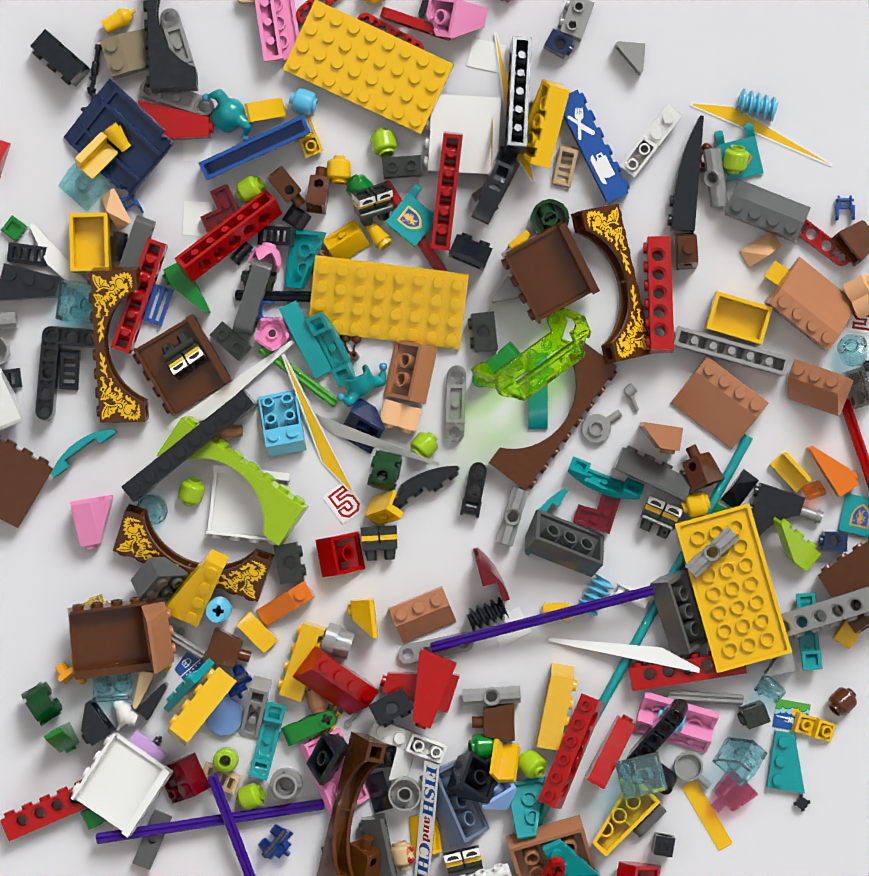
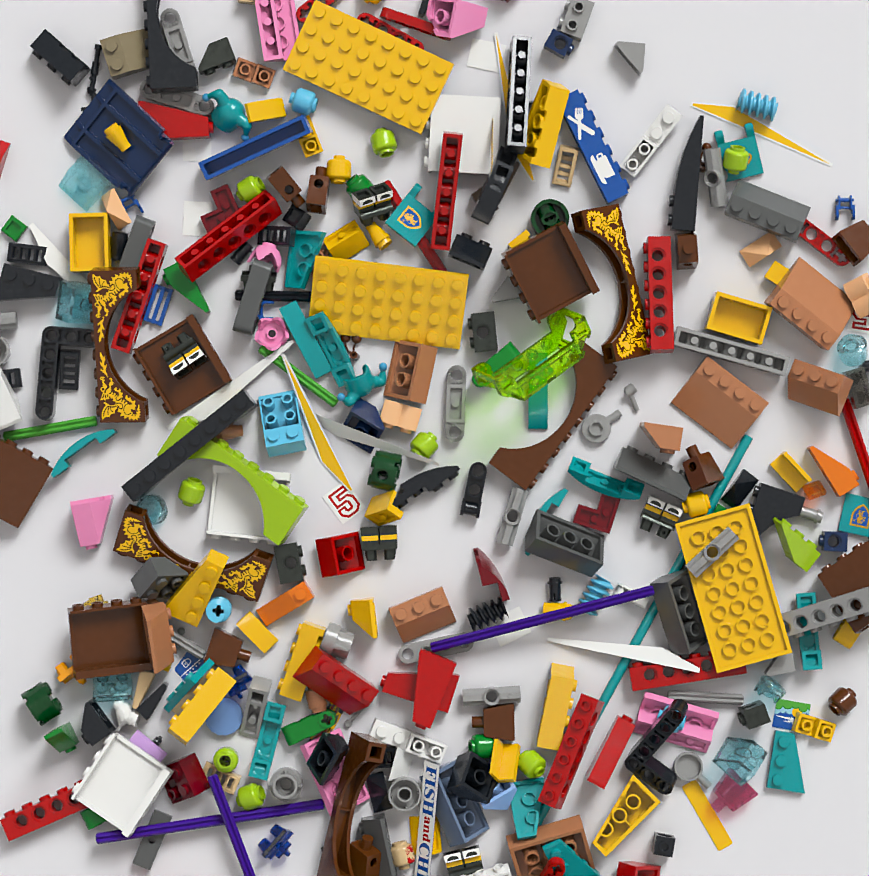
(50, 428): none -> bright green axle
(95, 156): yellow panel -> none
(117, 20): yellow piece -> none
(217, 55): none -> pearl dark grey slope
(230, 341): pearl dark grey brick -> none
(253, 73): none -> nougat slope
(379, 711): black brick -> none
(402, 167): pearl dark grey brick -> none
(554, 588): none -> black pin
(641, 775): clear light blue slope -> none
(649, 820): dark grey piece -> none
(801, 802): black piece -> none

